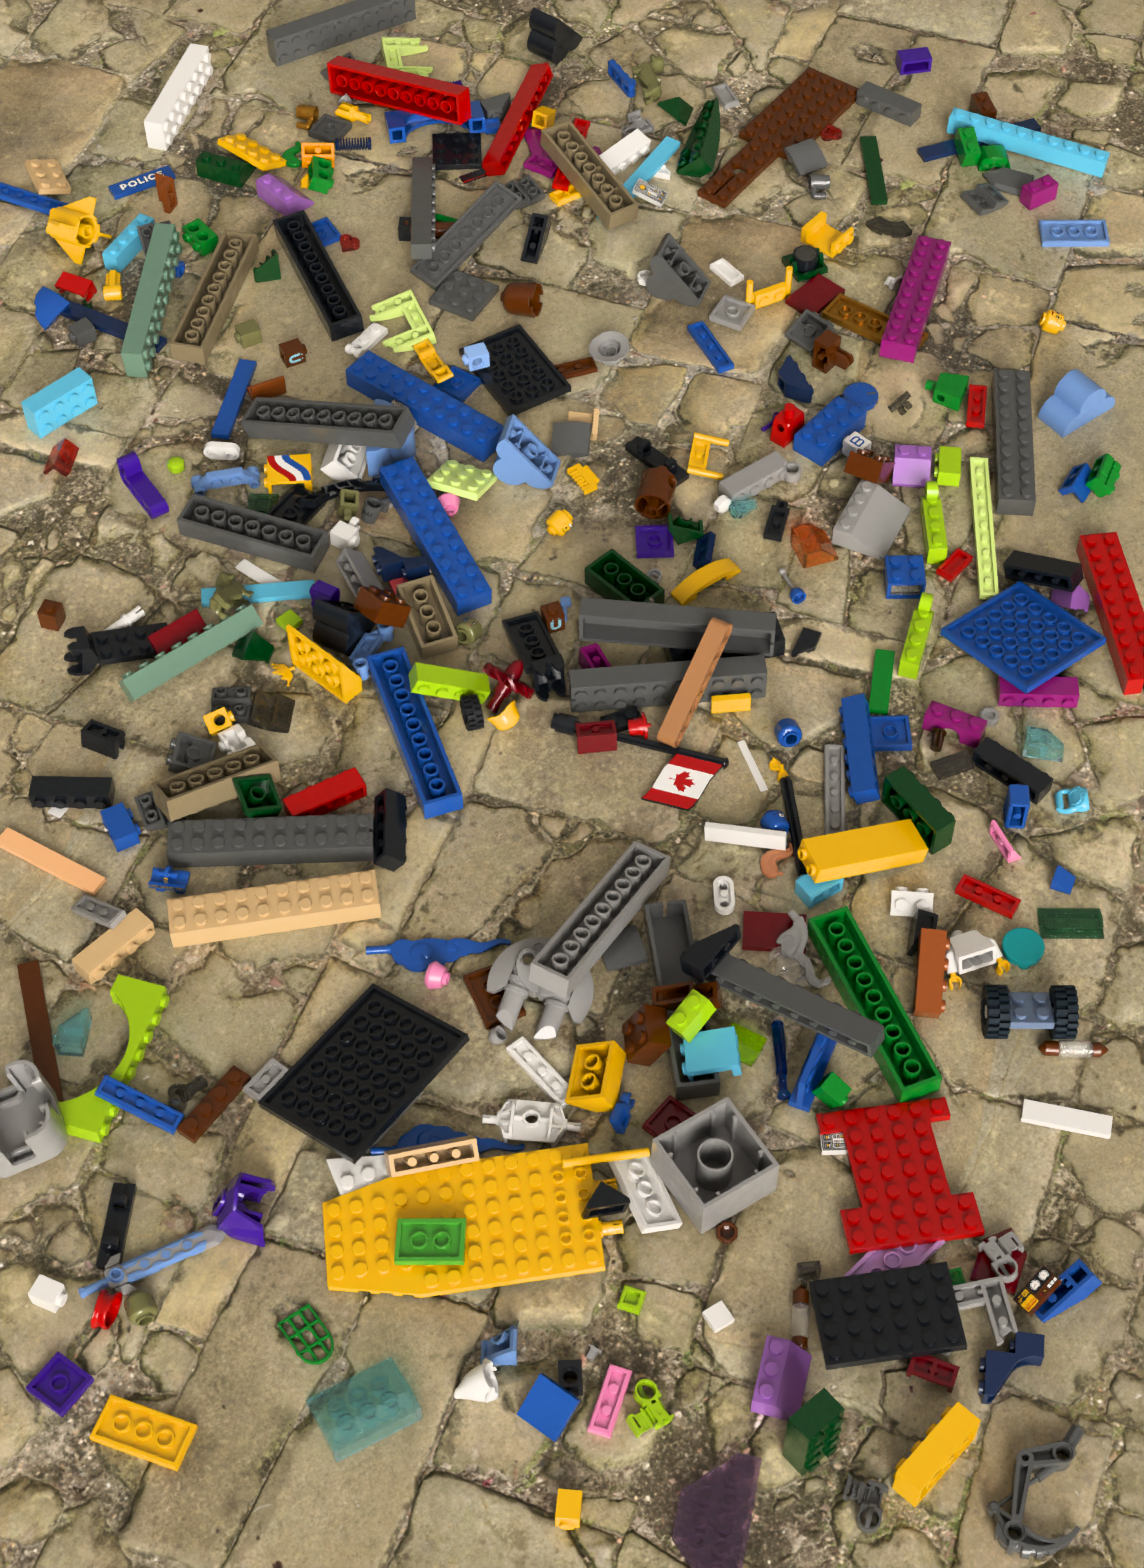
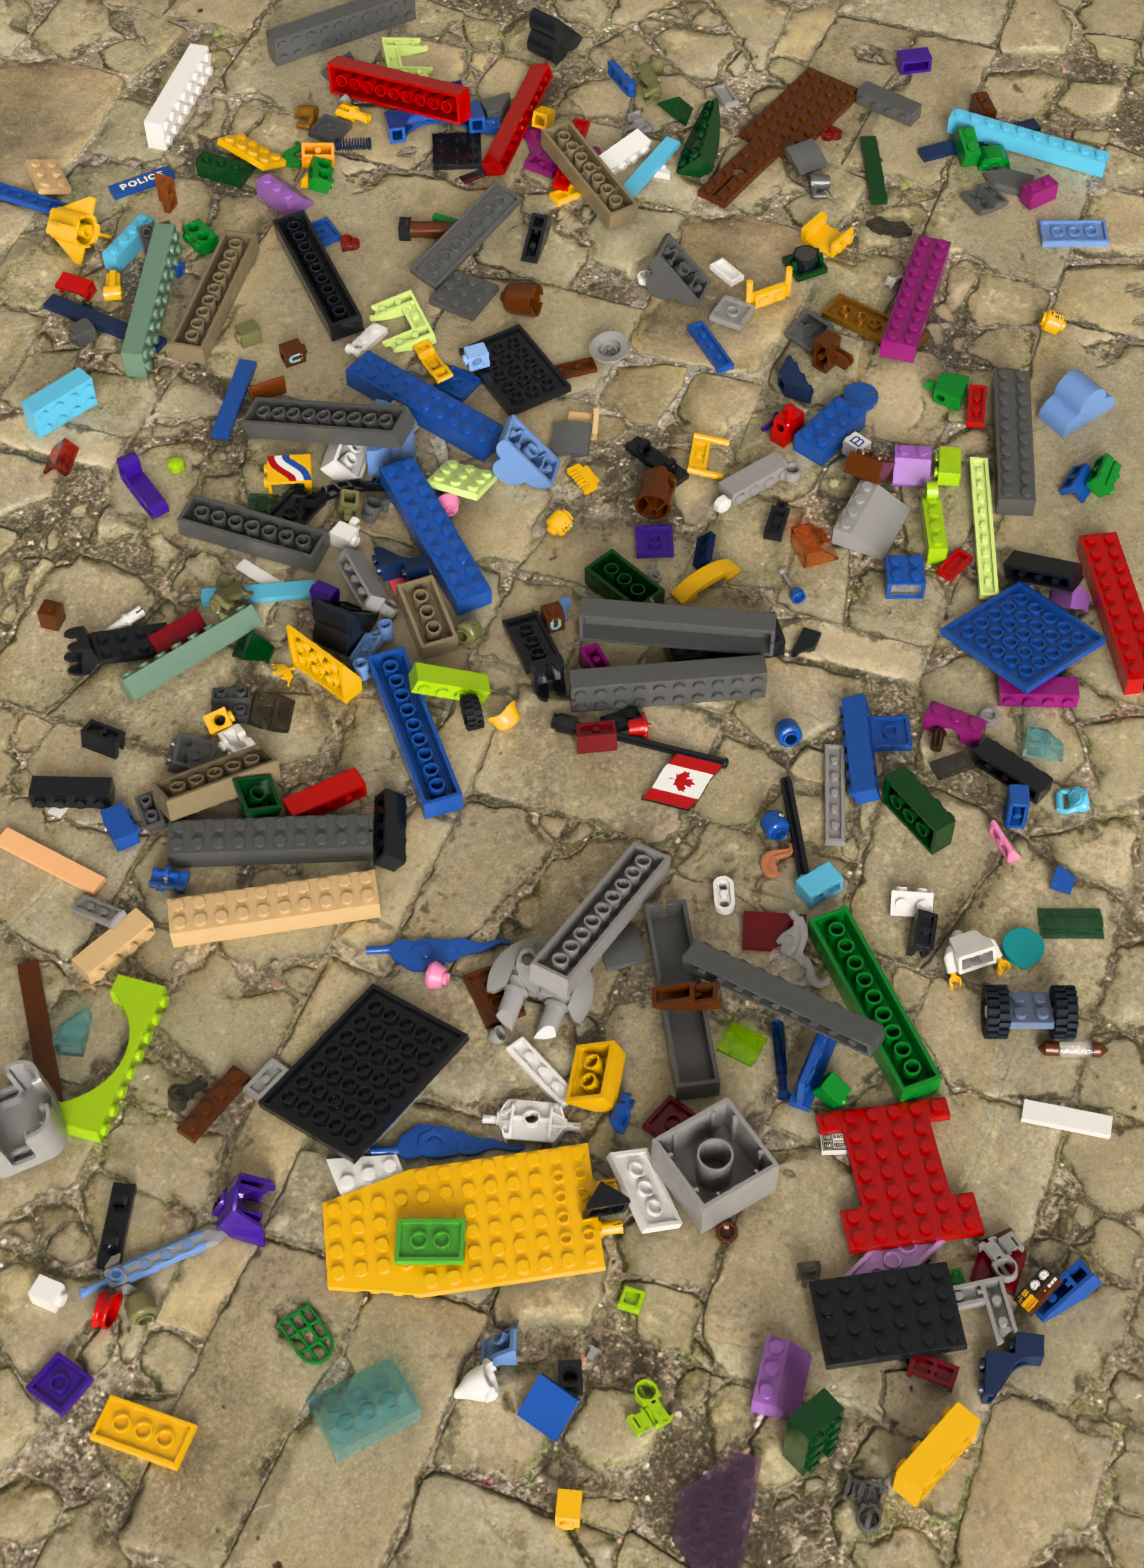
(49, 307): blue brick -> none
(139, 1104): blue tile -> none
(221, 450): white plate -> none
(225, 478): medium blue plate -> none
(268, 270): dark green slope -> none
(290, 618): lime tile -> none
(382, 606): reddish brown brick -> none
(423, 208): dark grey brick -> none
(431, 1156): tan brick -> none
(507, 682): dark red piece -> none
(527, 190): dark grey slope -> none
(605, 1157): yellow piece -> none
(610, 1401): bright pink tile -> none
(646, 1035): reddish brown brick -> none
(649, 193): tile -> none
(684, 530): dark green slope -> none
(691, 1015): lime brick -> none
(694, 682): medium nougat beam -> none
(707, 953): black slope -> none
(711, 1053): medium azure panel -> none
(718, 1316): white tile -> none
(730, 703): yellow tile -> none
(741, 508): clear light blue cone -> none
(745, 836): white tile -> none
(752, 765): white sticker -> none
(775, 765): yellow piece -> none
(800, 1317): clear piece -> none
(814, 295): dark red tile -> none
(862, 850): yellow brick -> none
(881, 681): green tile -> none
(900, 403): clear smoke tile -> none
(917, 638): lime hinge -> none
(930, 973): dark orange brick -> none
(987, 896): red plate -> none
(1043, 1462): dark grey piece -> none

